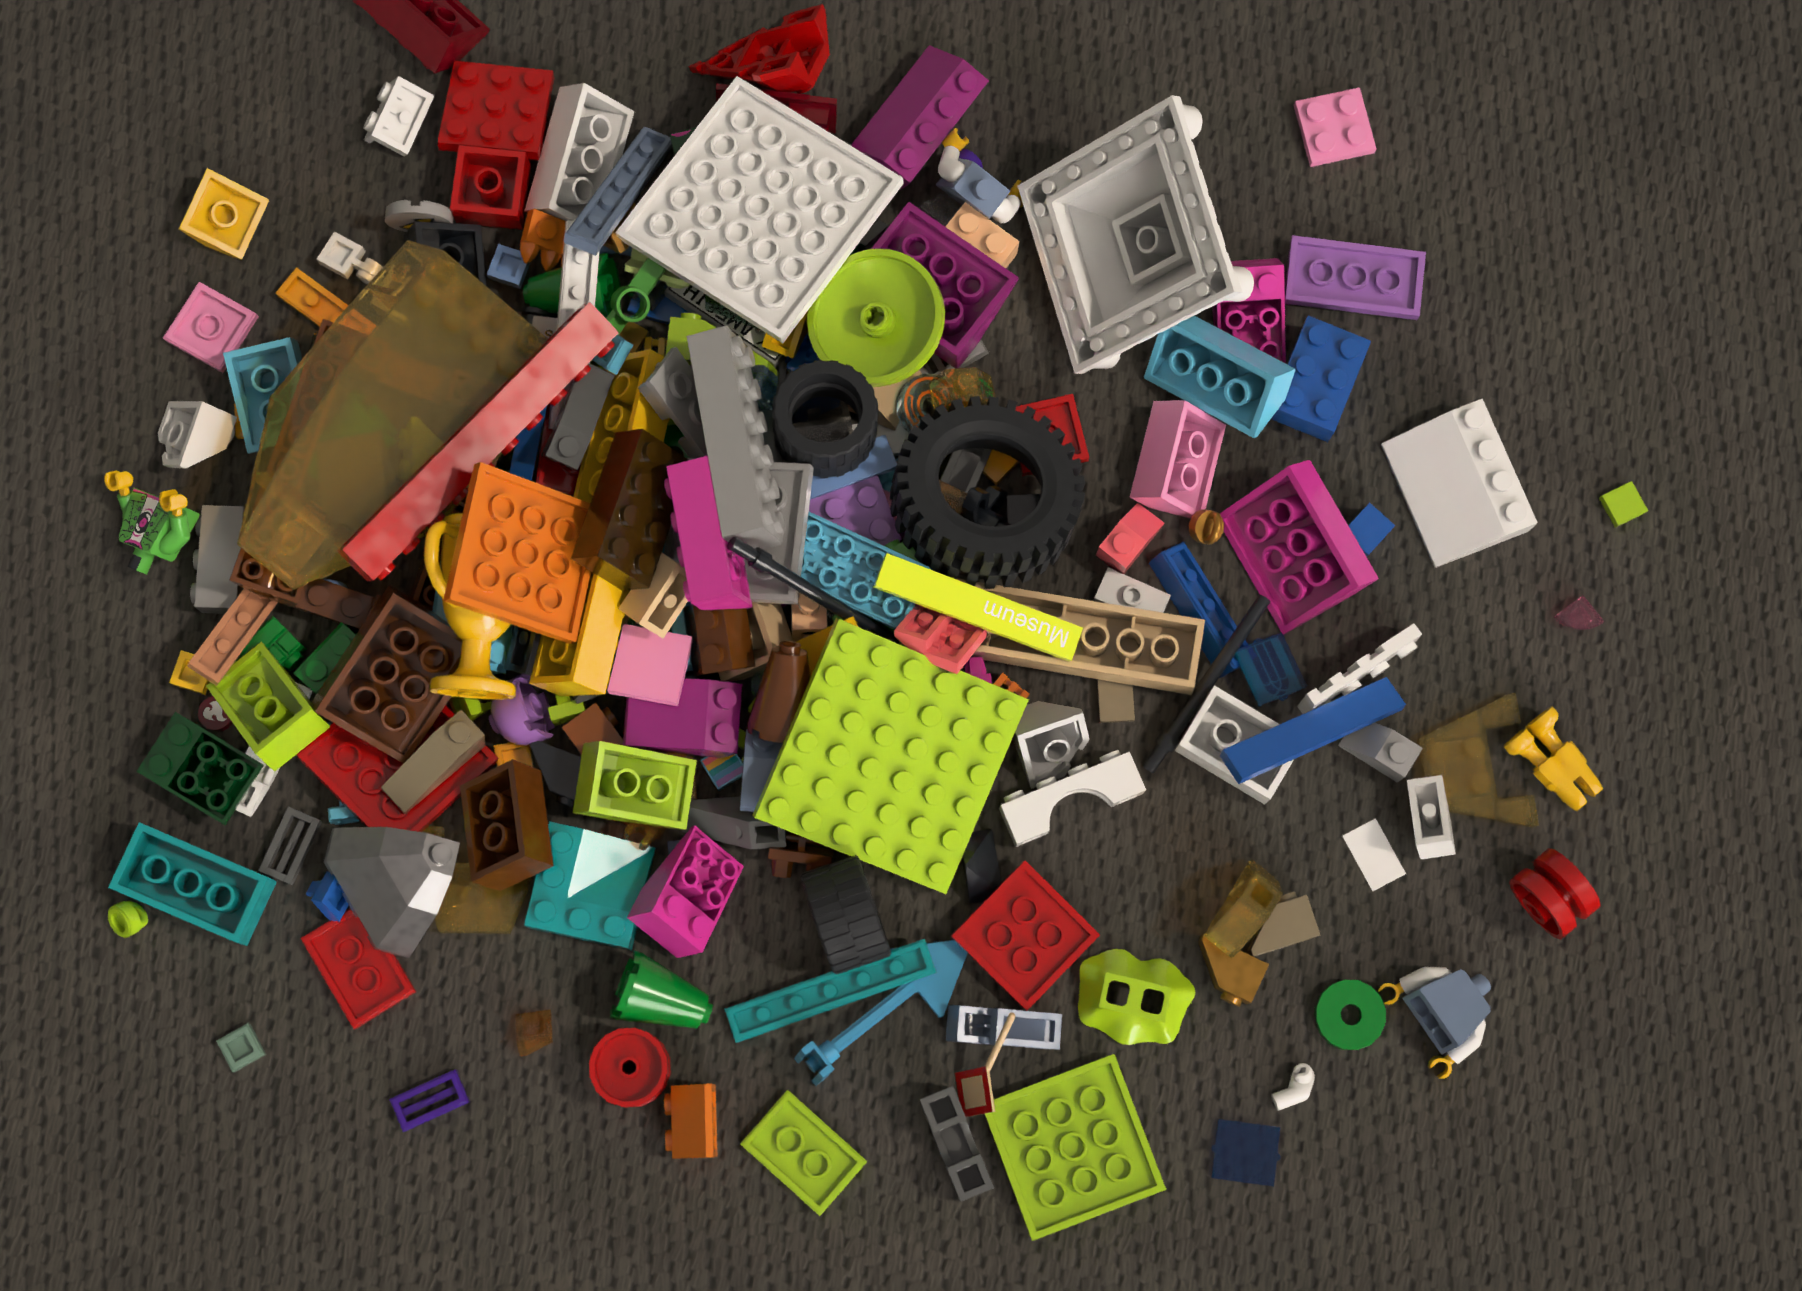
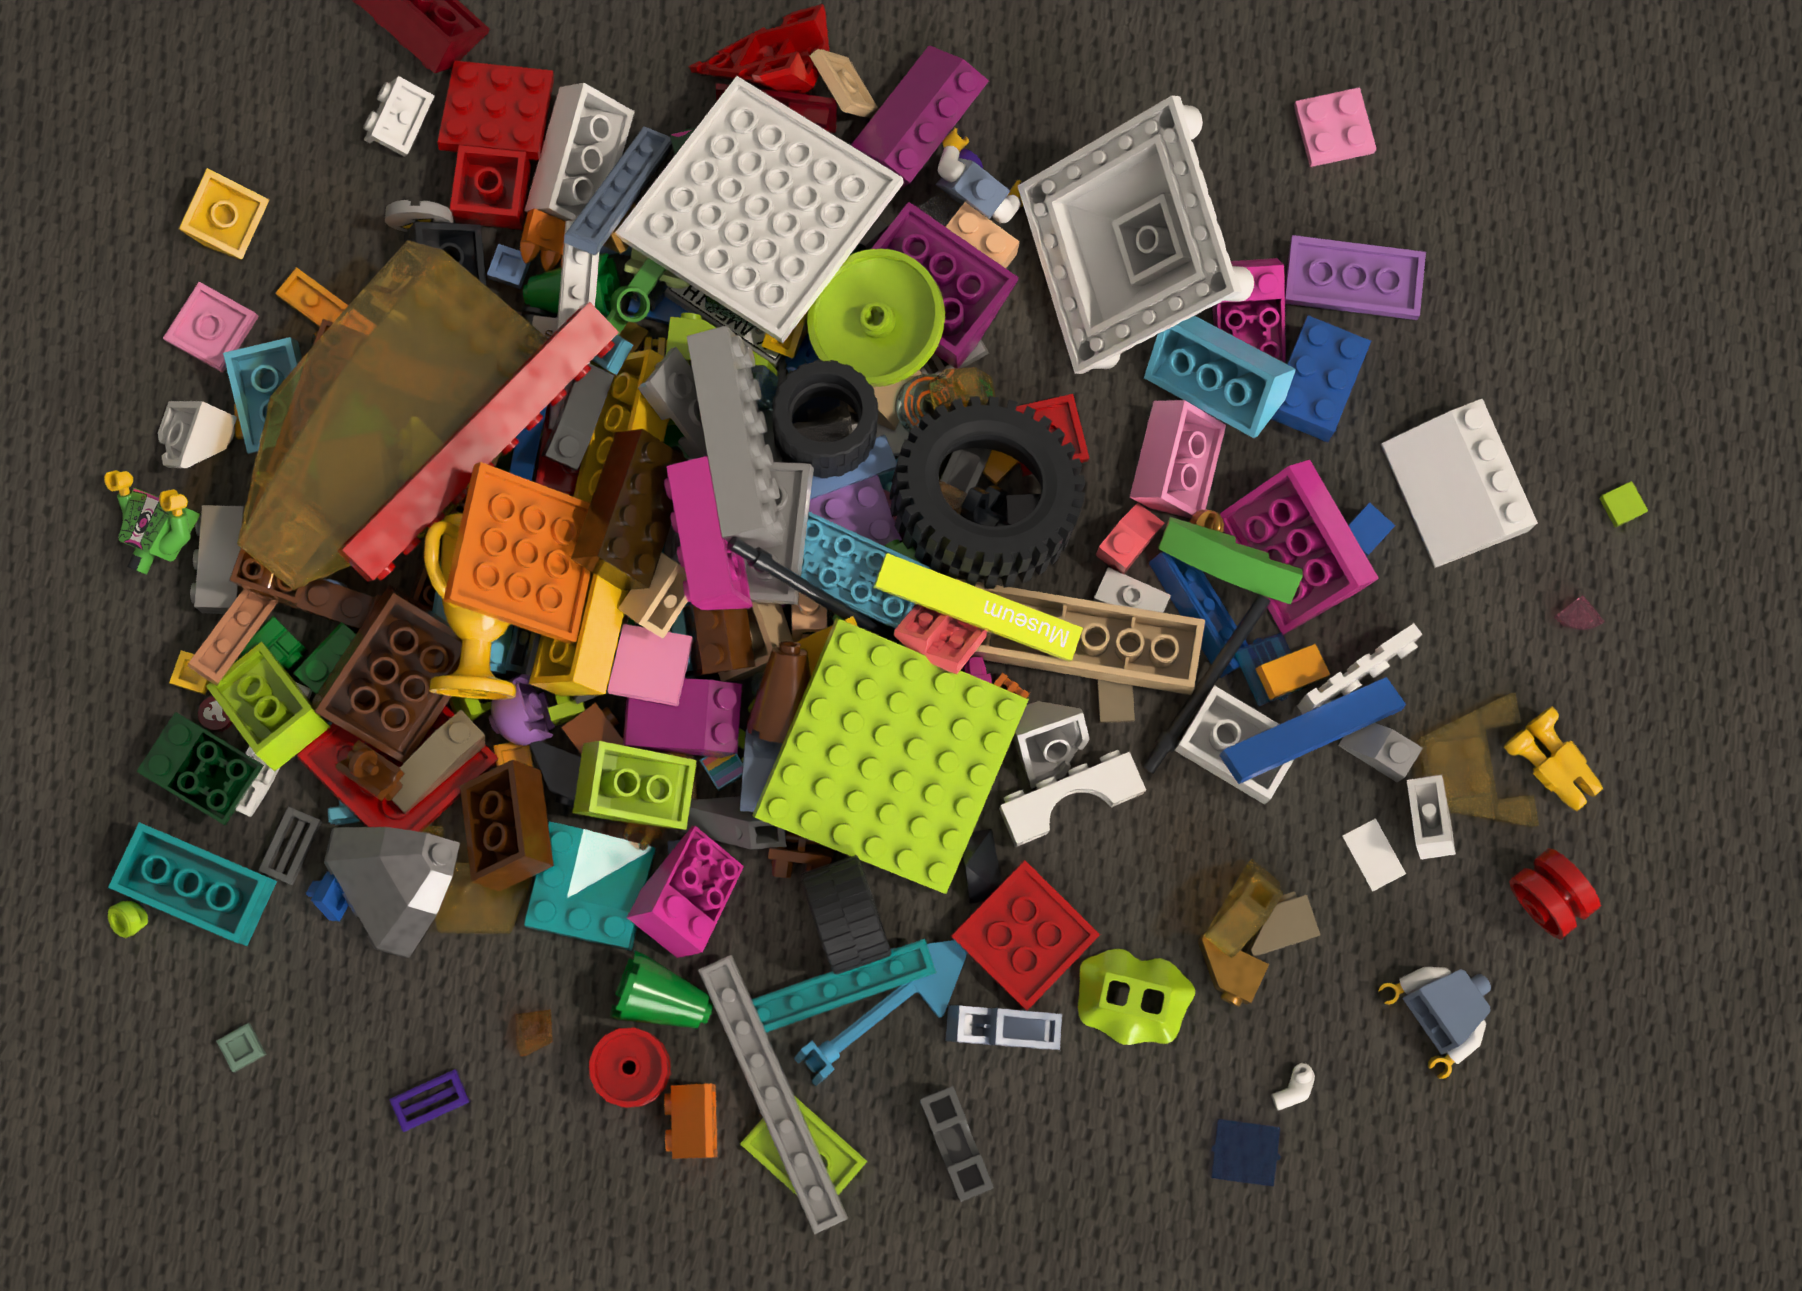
(344, 256): white plate -> none
(356, 973): red tile -> none
(371, 772): none -> reddish brown hips
(773, 1094): none -> light grey tile
(844, 83): none -> tan tile
(975, 1084): tan piece -> none
(1073, 1147): lime plate -> none
(1229, 561): none -> bright green slope
(1292, 671): none -> light orange tile
(1371, 1015): green tile -> none

